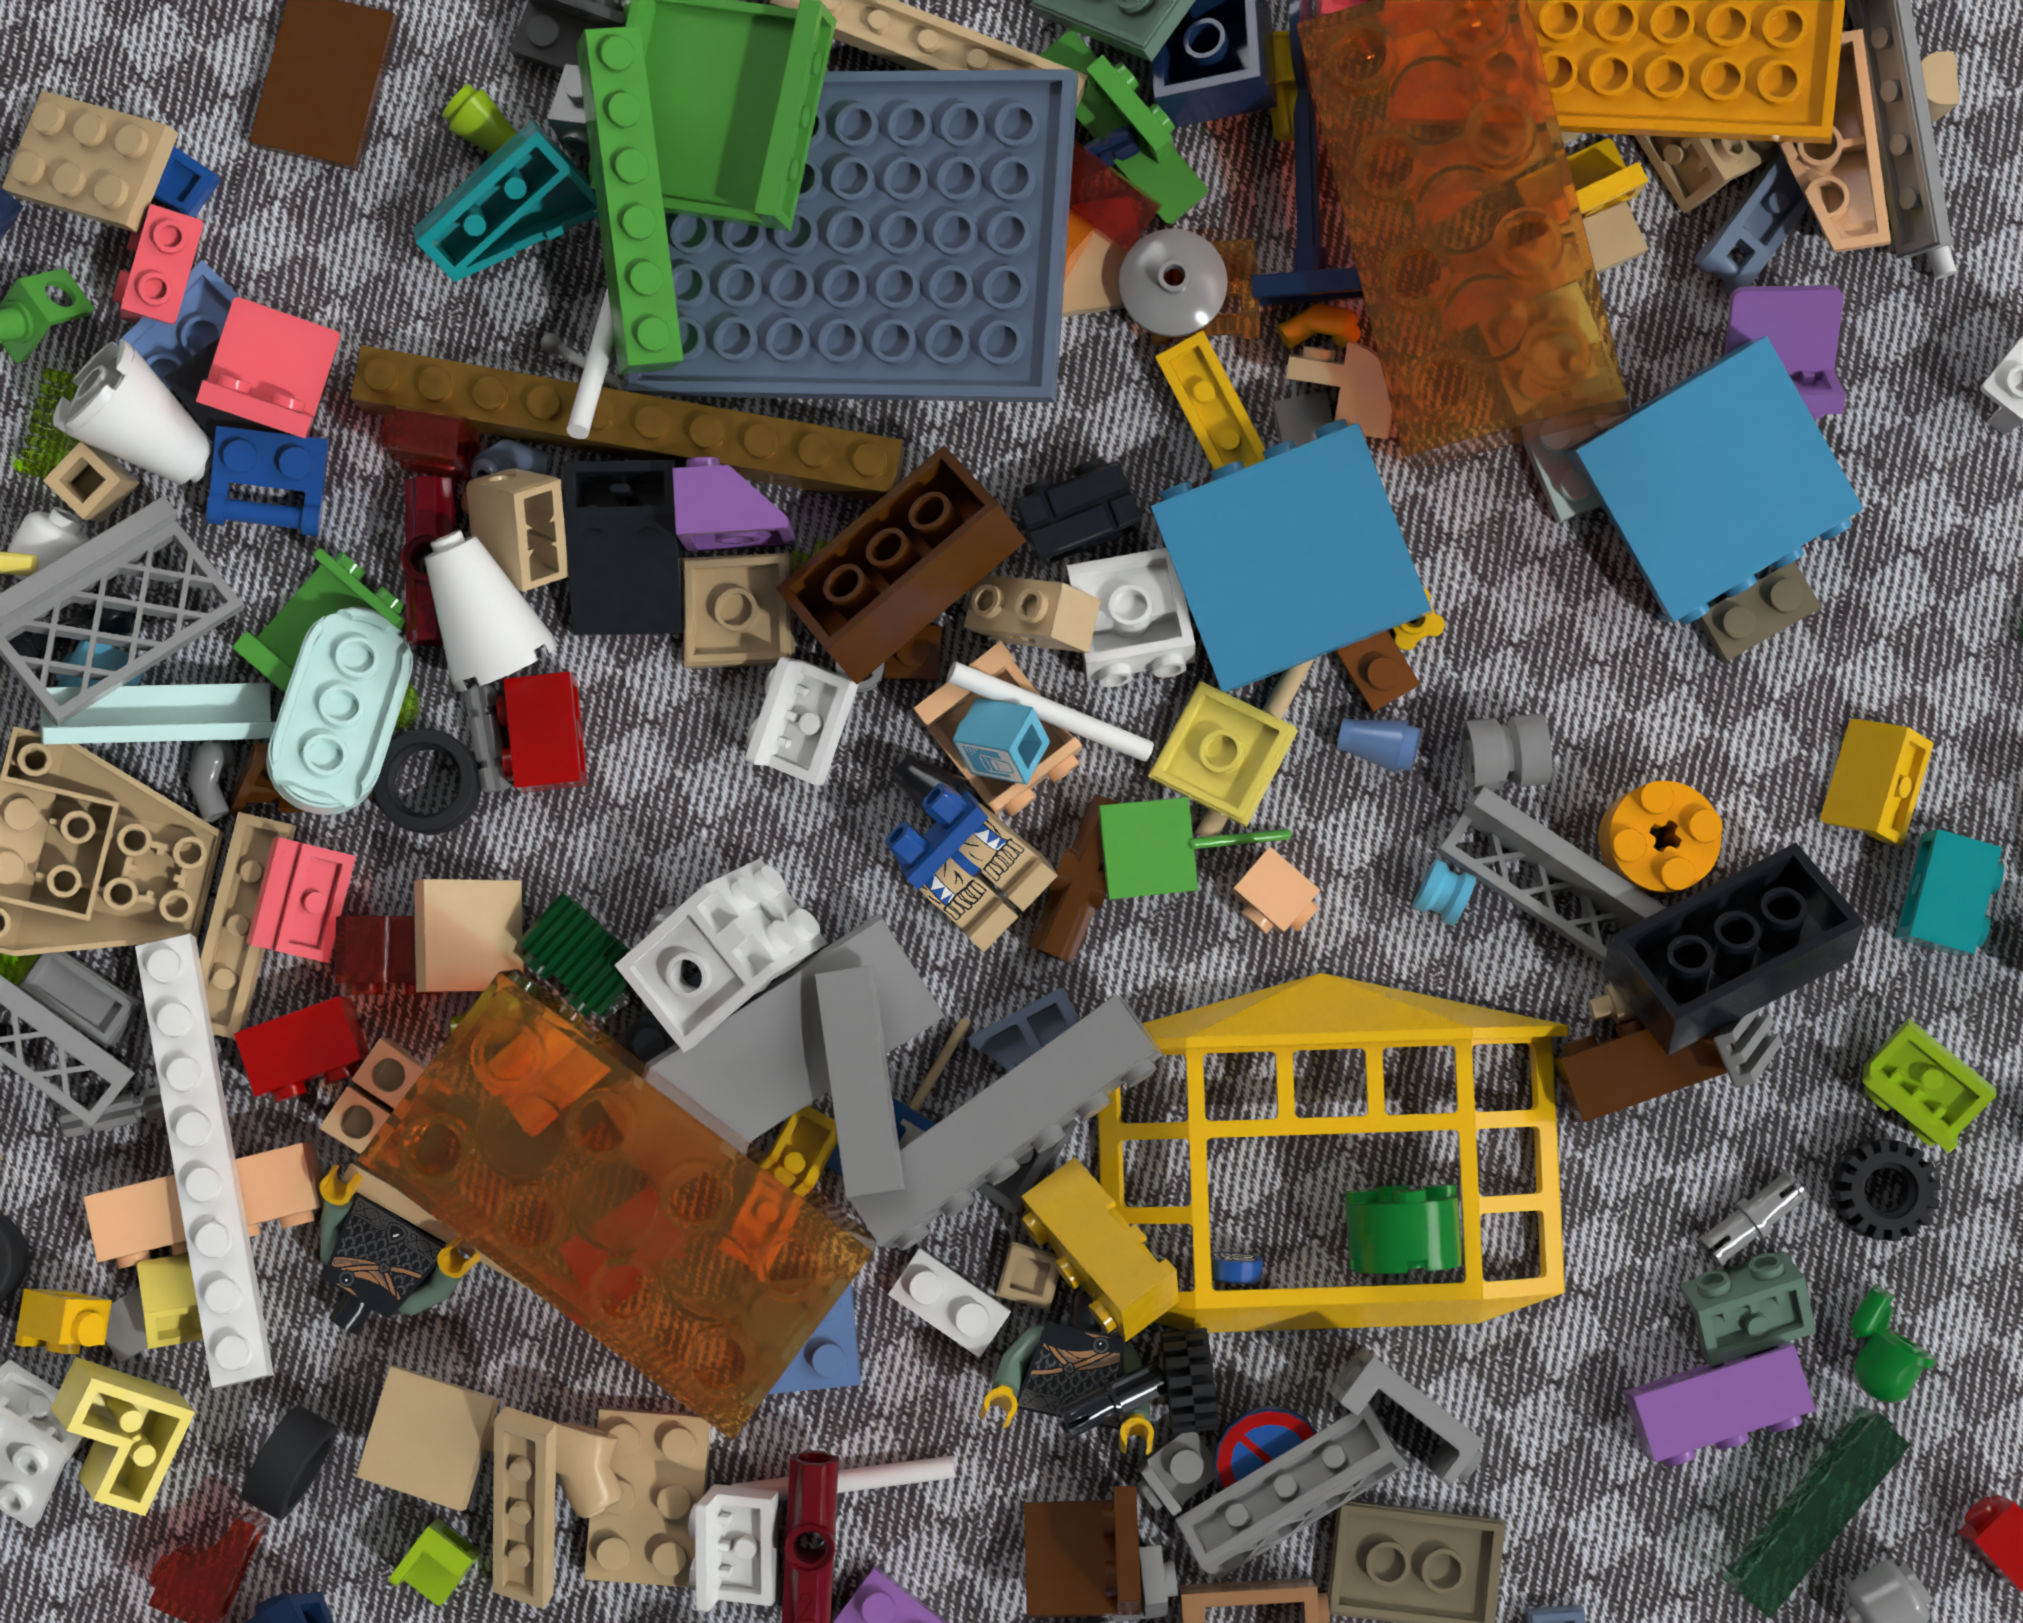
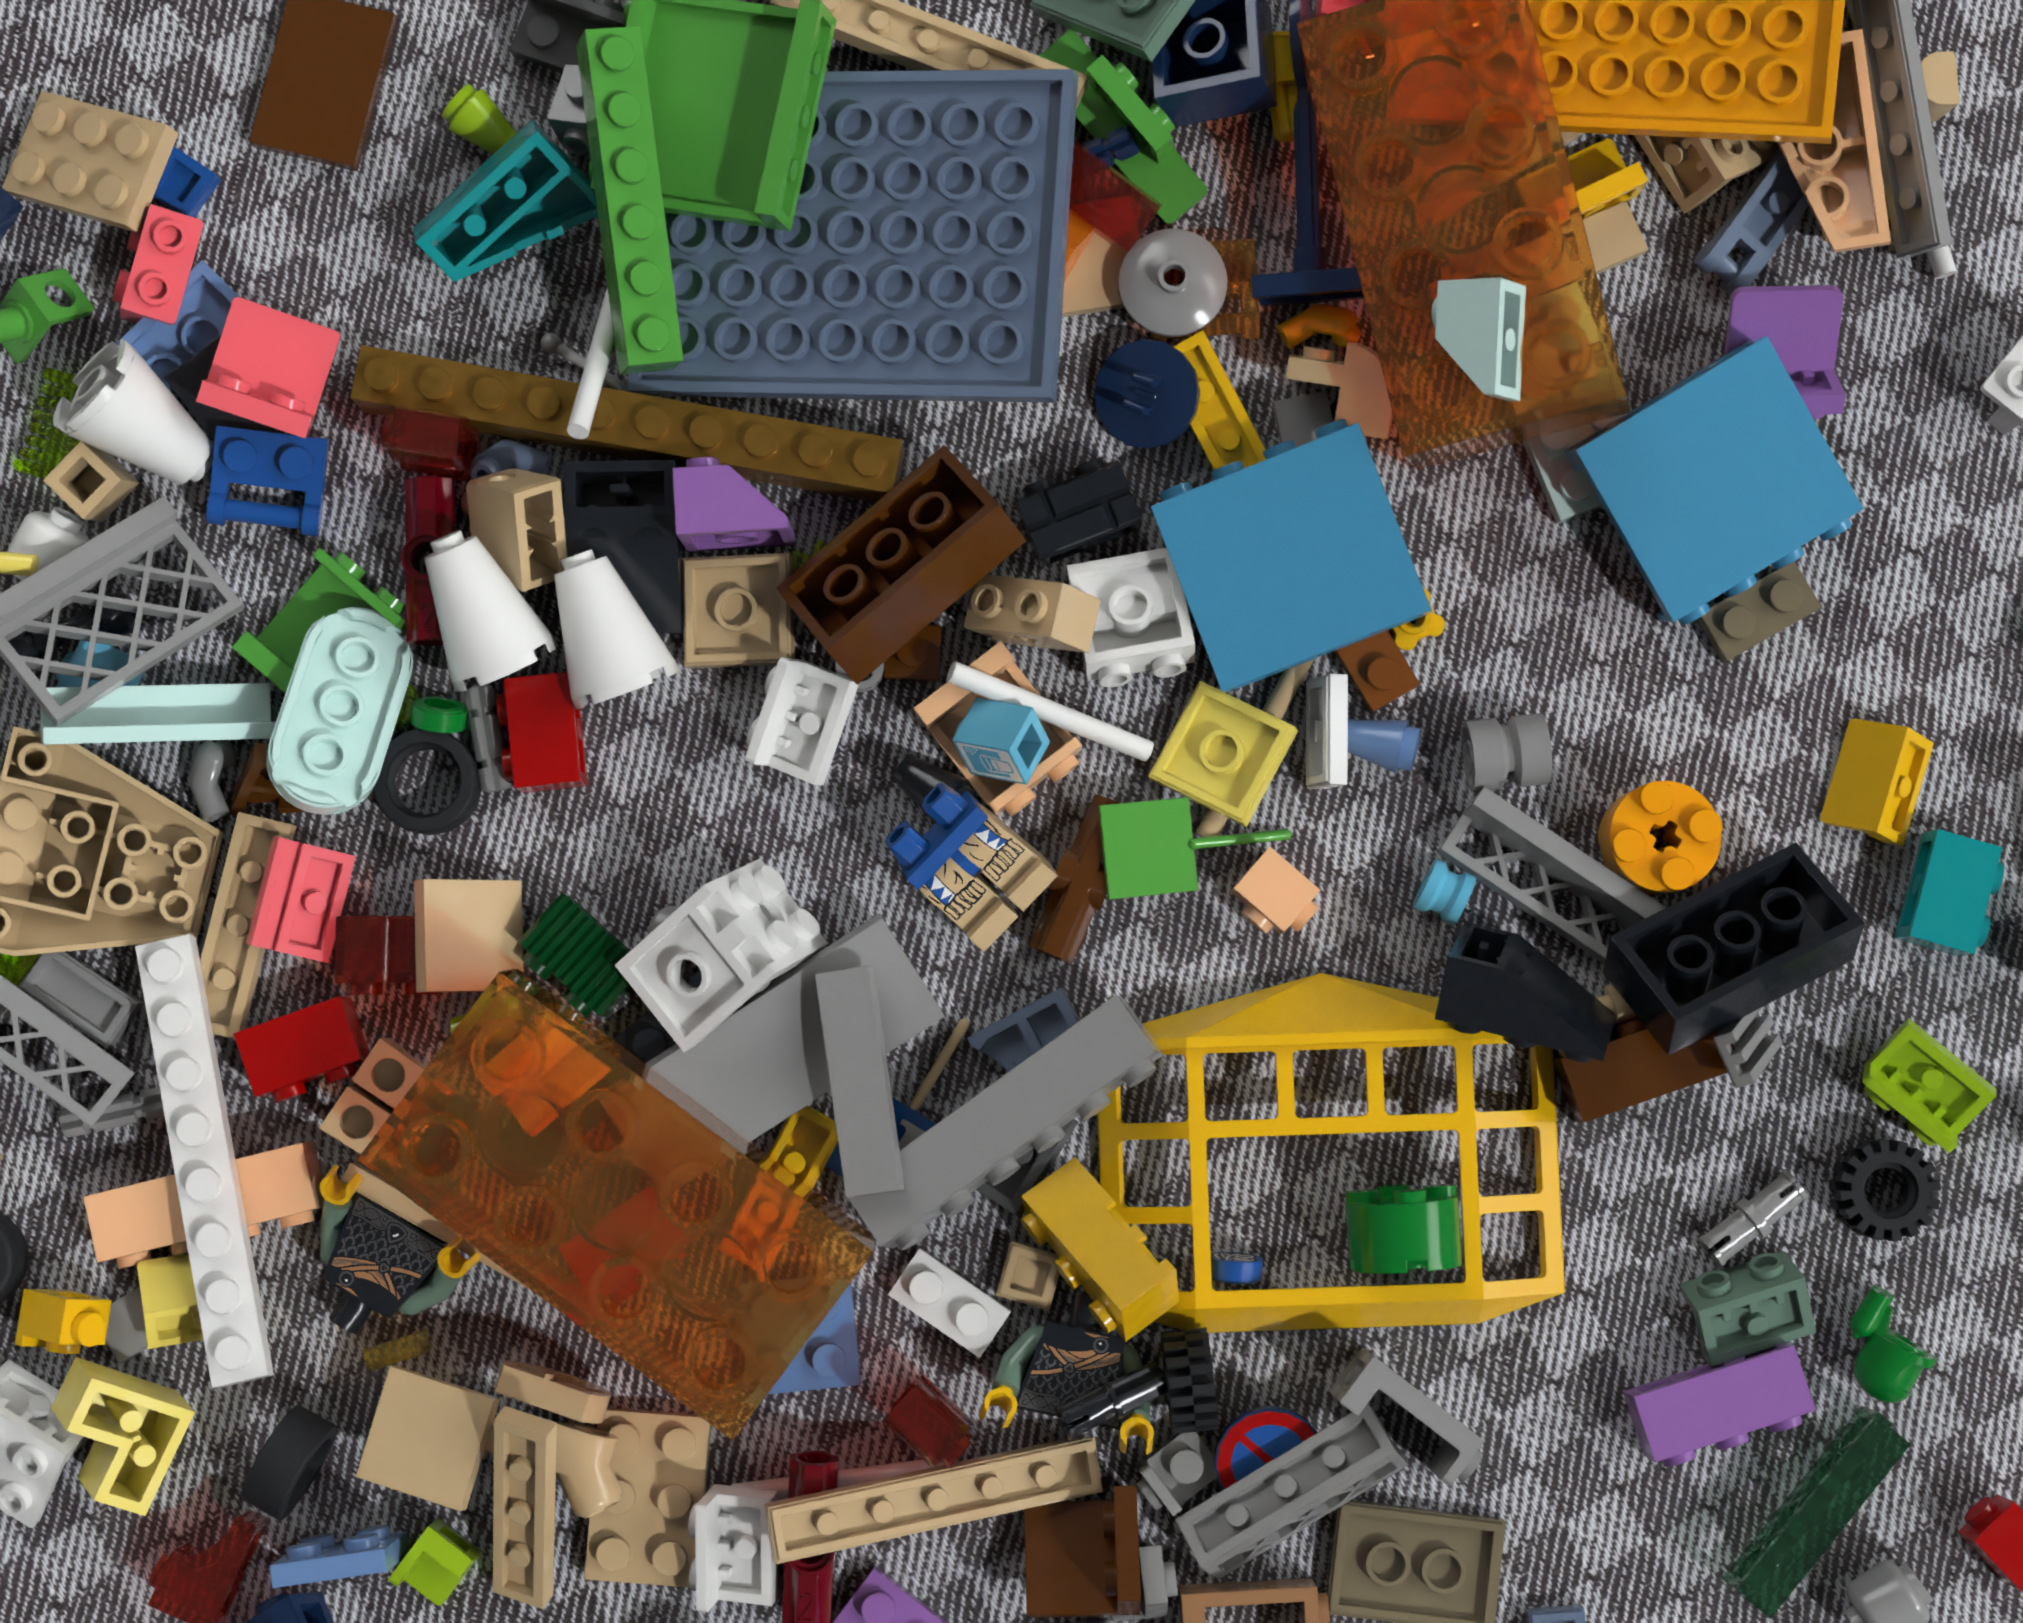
(323, 1559): none -> medium blue plate
(397, 1349): none -> clear yellow tile
(438, 714): none -> green tile
(553, 1391): none -> tan piece
(605, 632): none -> white cone
(929, 1423): none -> clear red brick
(932, 1498): none -> tan tile
(1147, 393): none -> dark blue piece
(1327, 731): none -> white tile
(1483, 331): none -> light aqua slope
(1514, 991): none -> black slope

